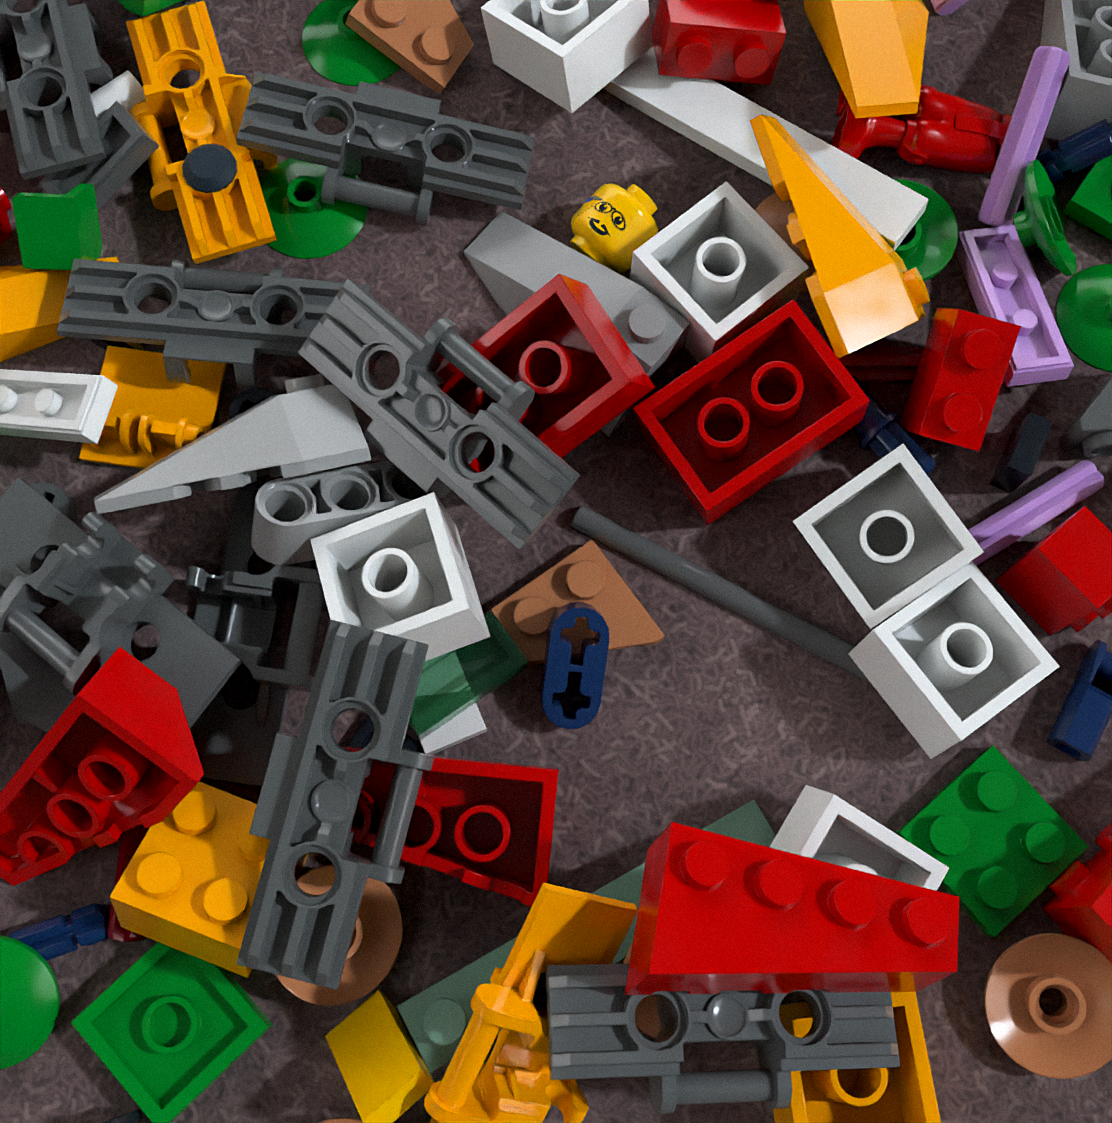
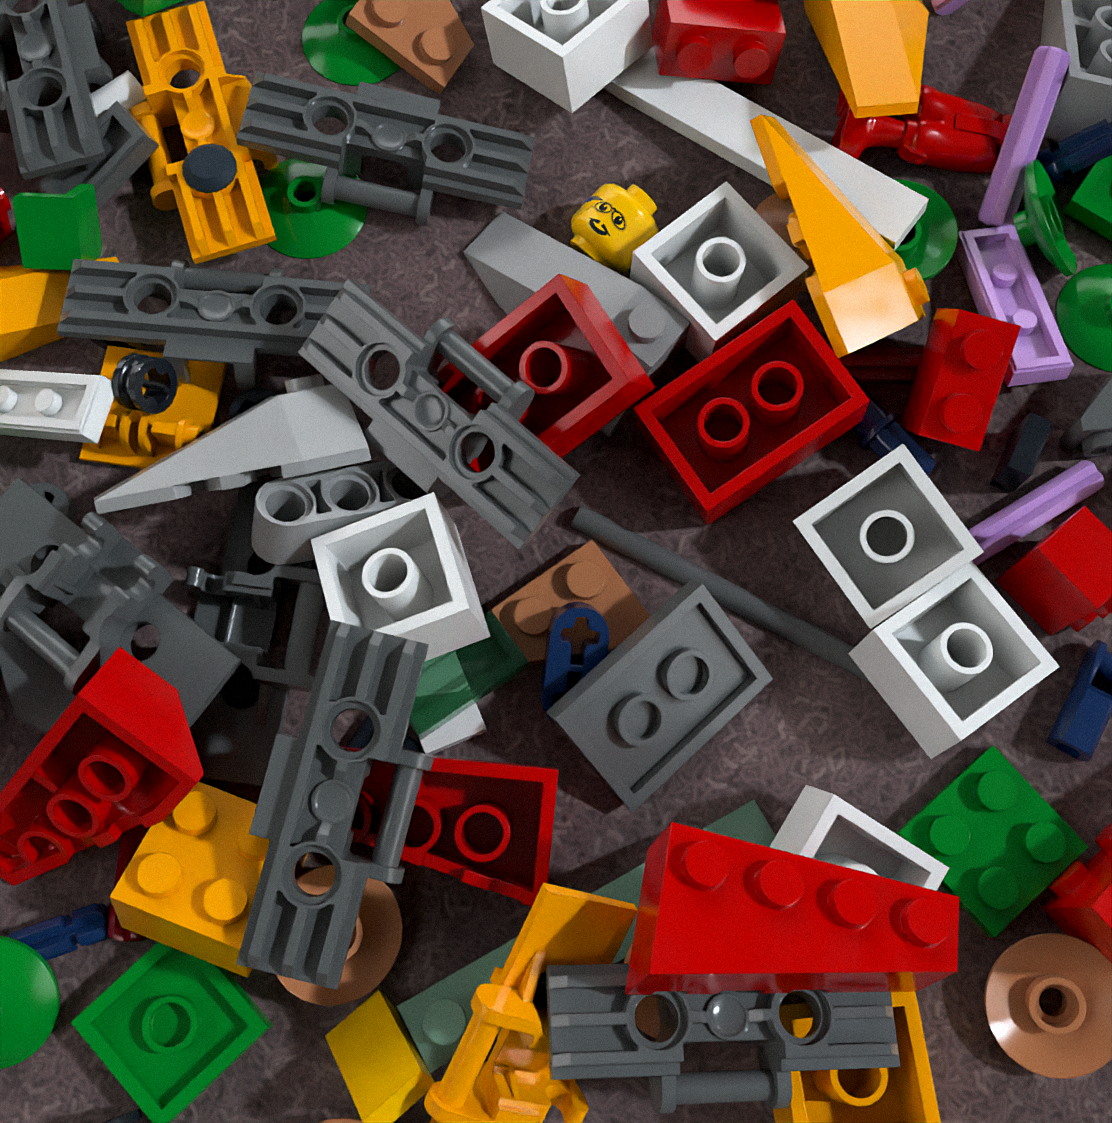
(159, 387): none -> black bush
(660, 695): none -> dark grey plate

